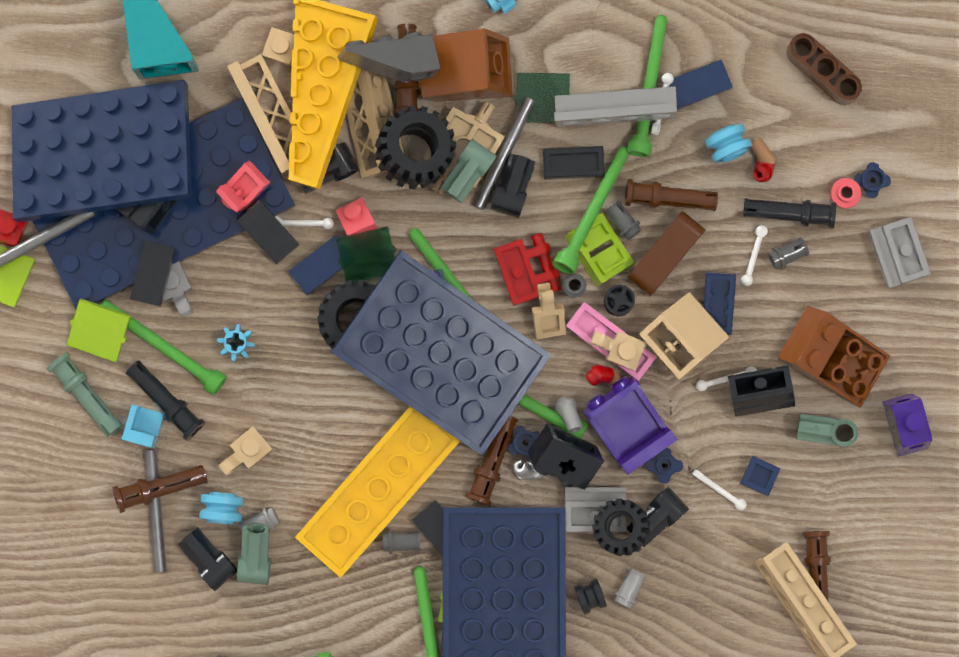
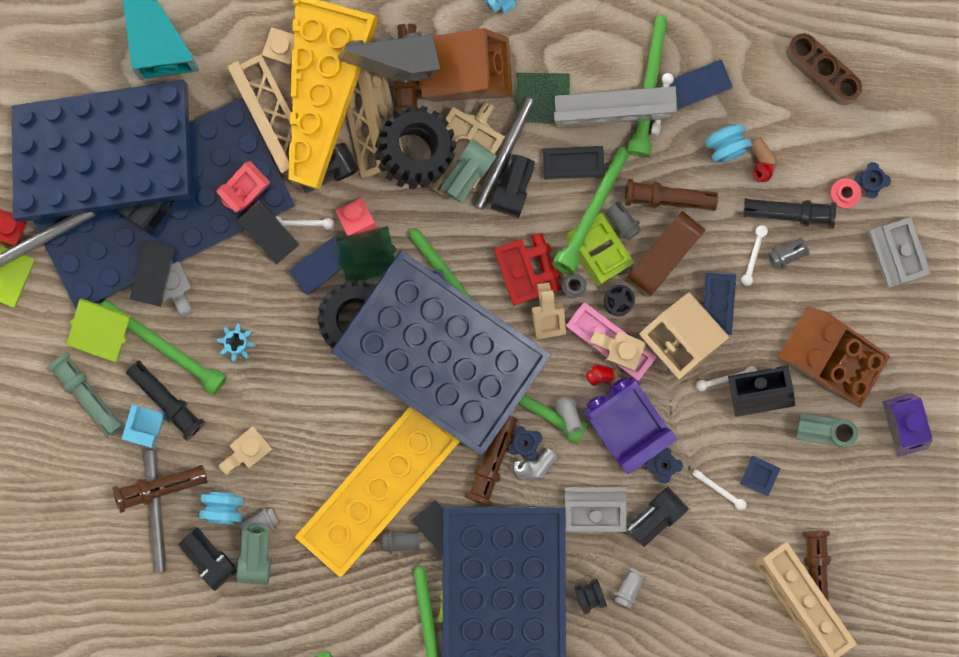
(565, 457): black brick -> none
(608, 514): black tyre -> none

